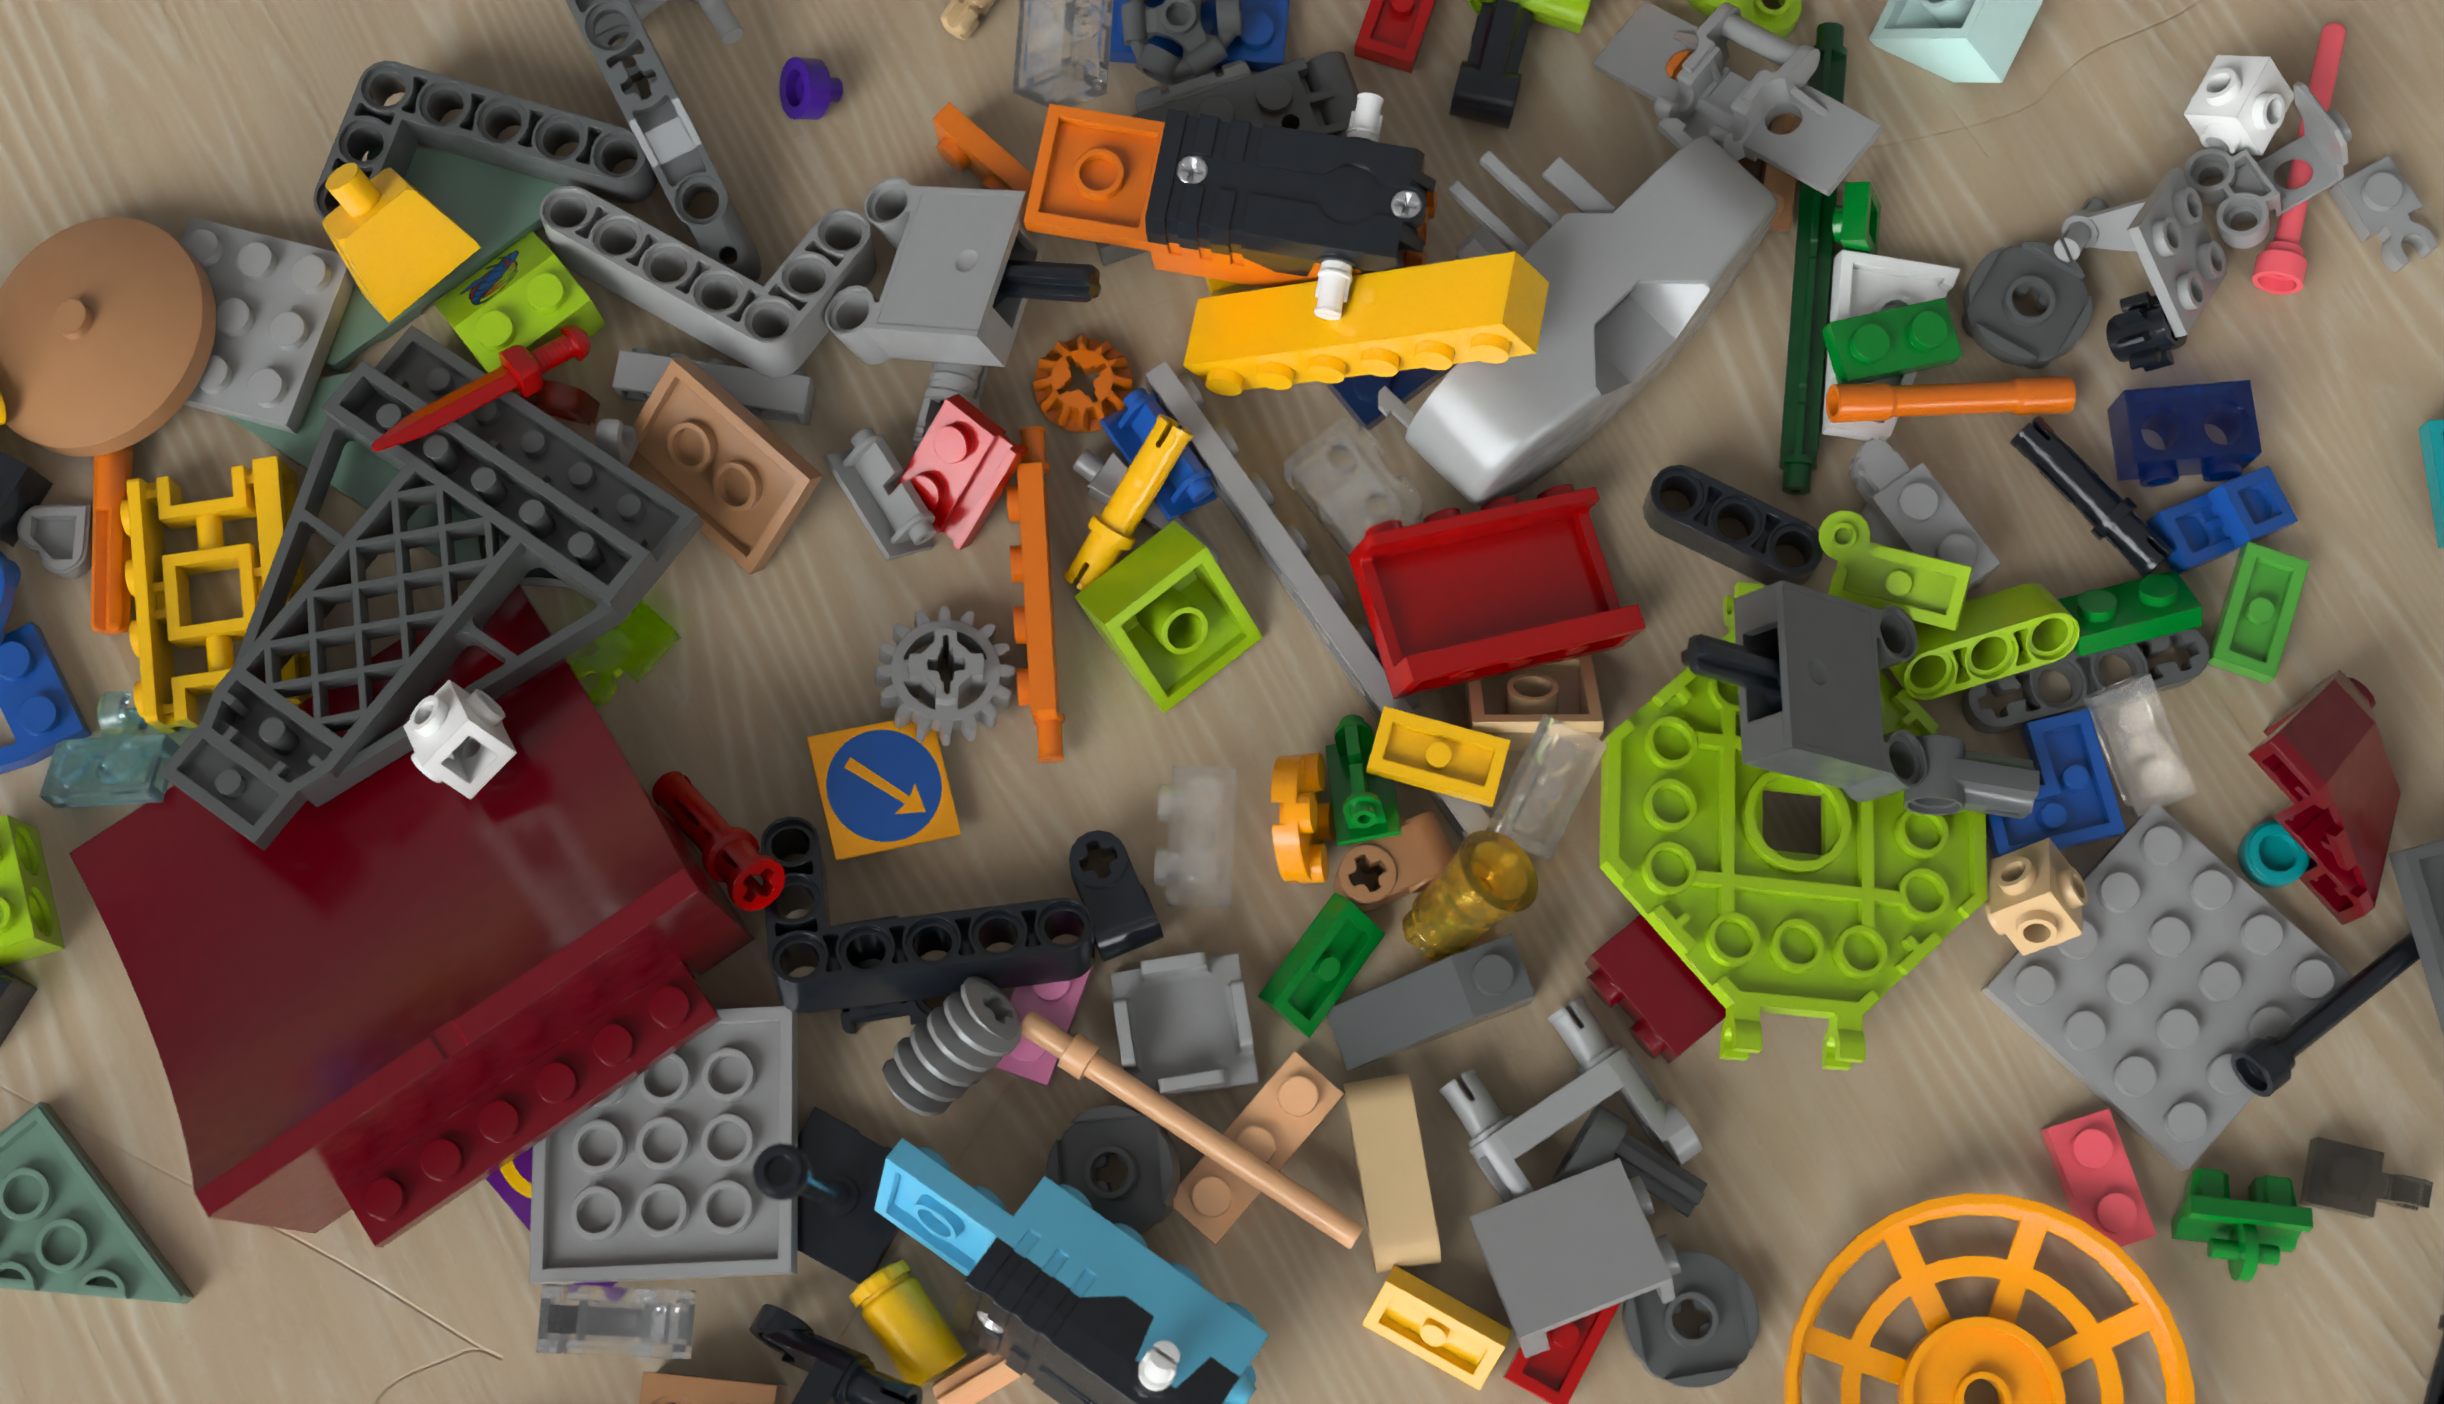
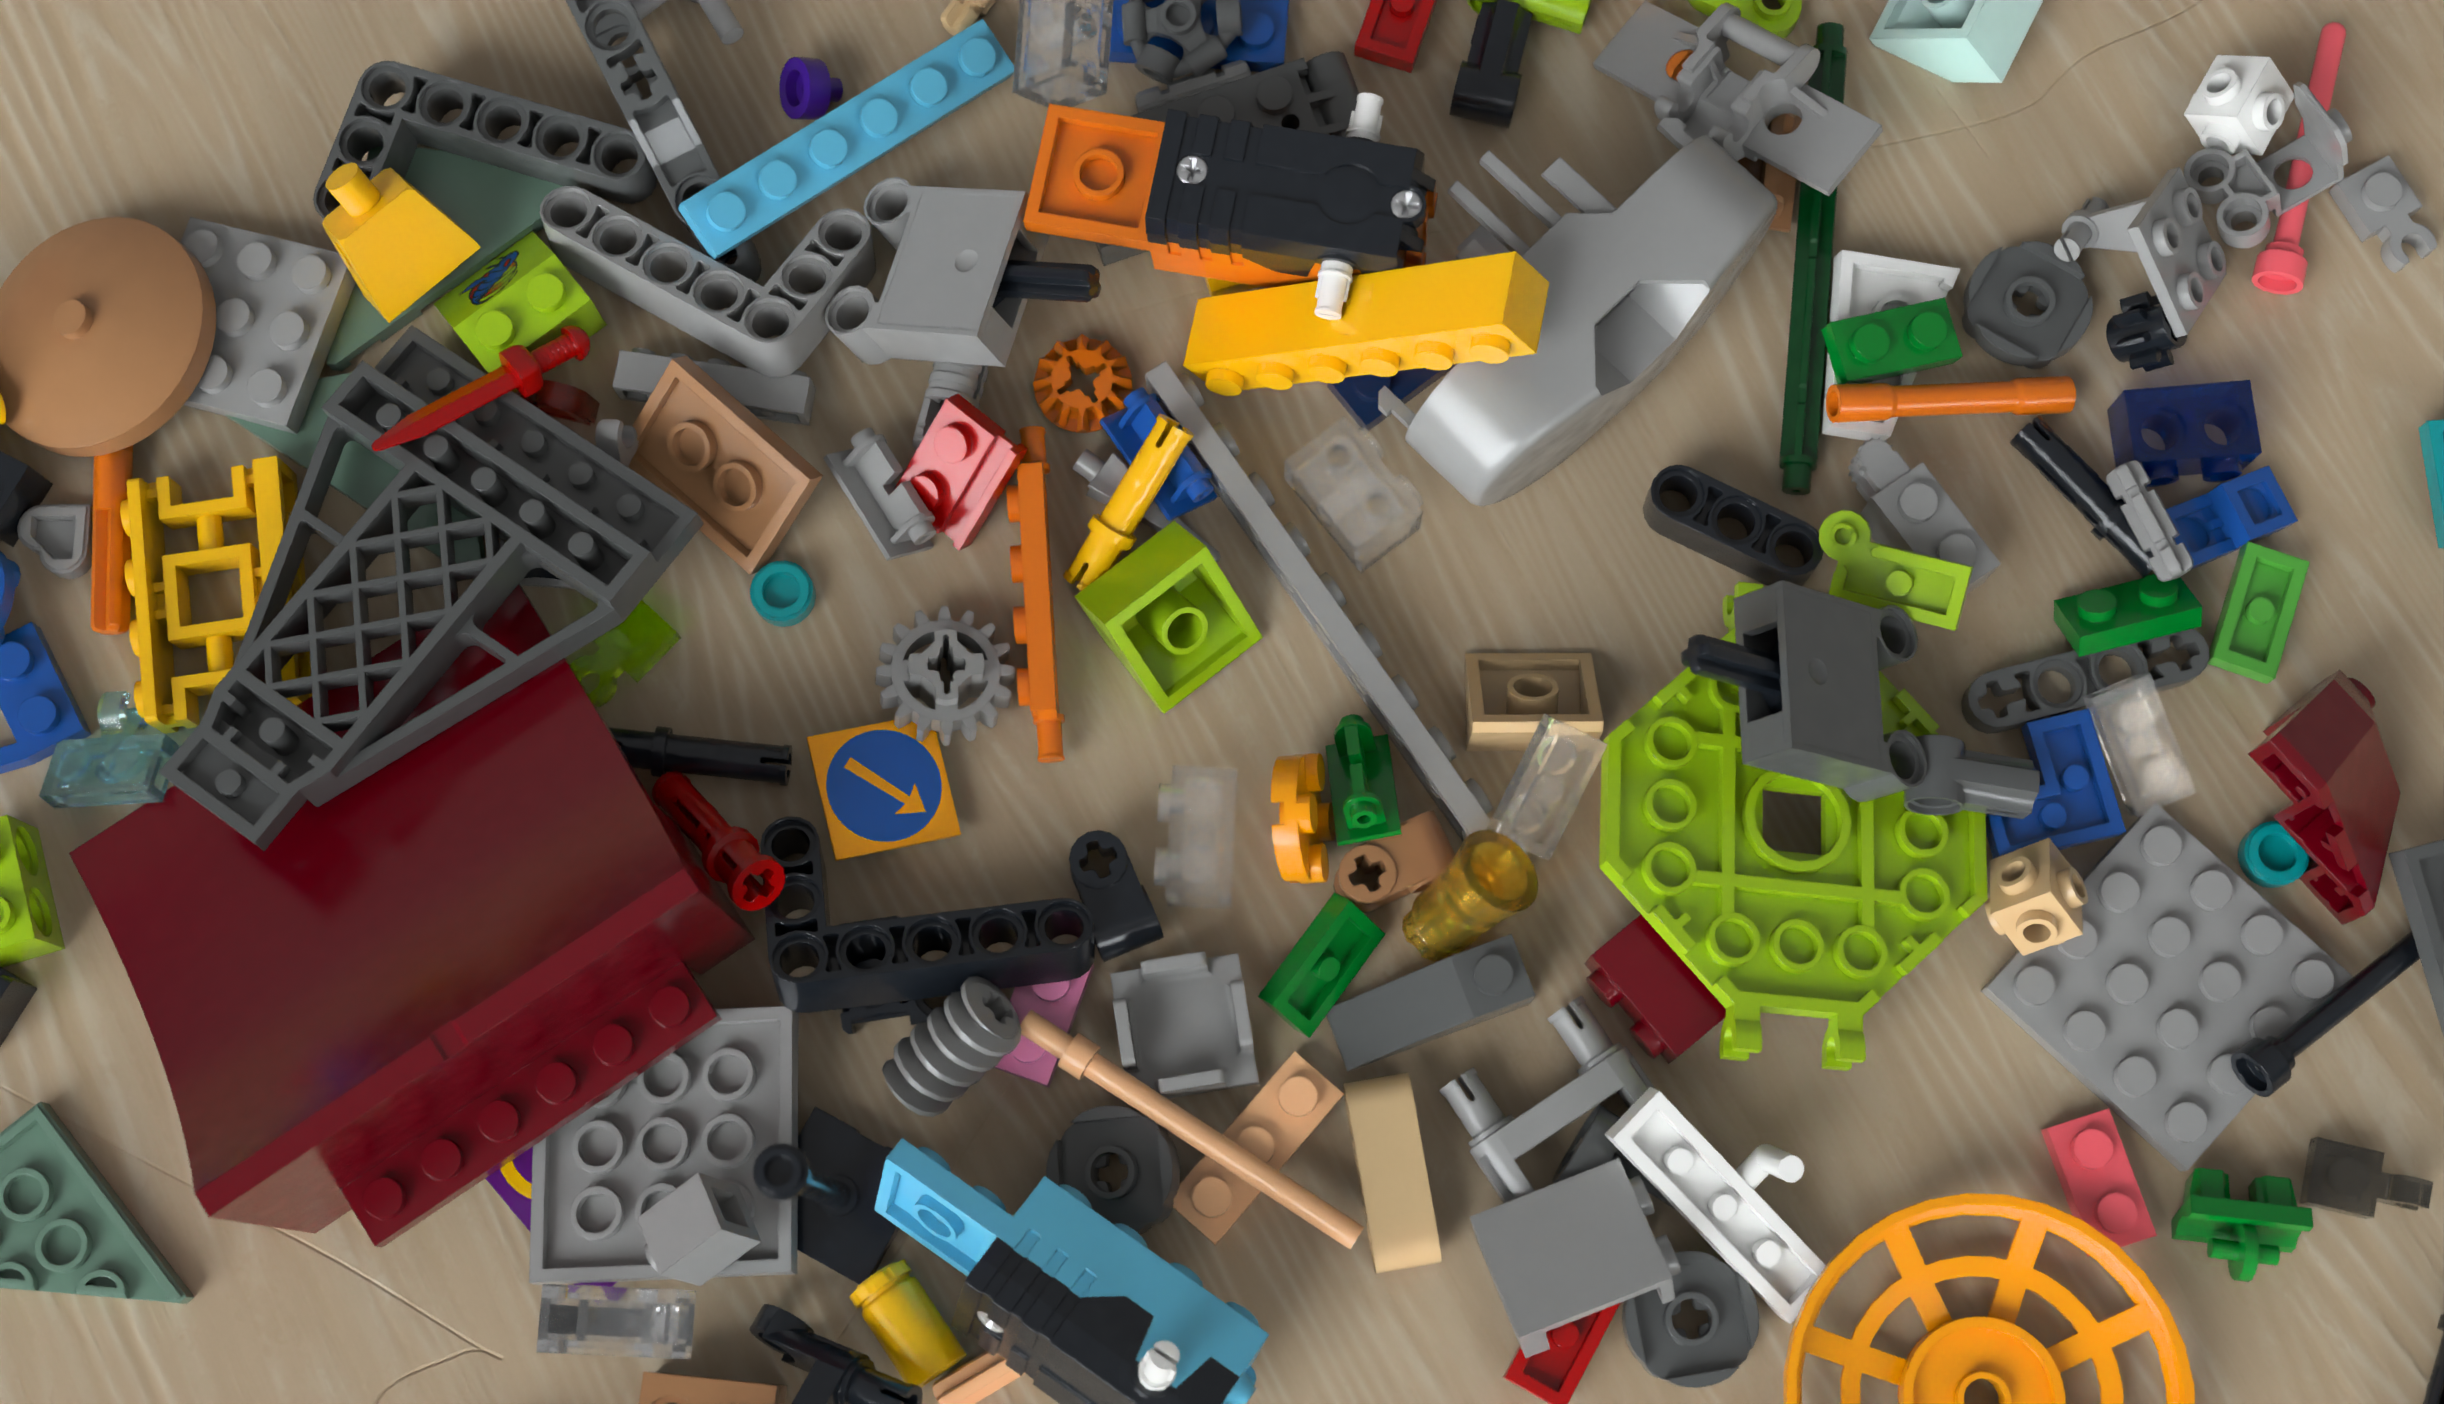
(459, 738): white brick -> none
(698, 1230): none -> light grey brick
(704, 756): none -> black pin
(783, 593): none -> teal tile
(846, 140): none -> medium azure plate
(967, 146): orange plate -> none
(1437, 1327): yellow plate -> none
(1438, 756): yellow plate -> none
(1489, 591): red panel -> none
(1722, 1200): none -> white plate
(1858, 219): green plate -> none
(1993, 640): lime beam -> none
(2149, 521): none -> light grey axle

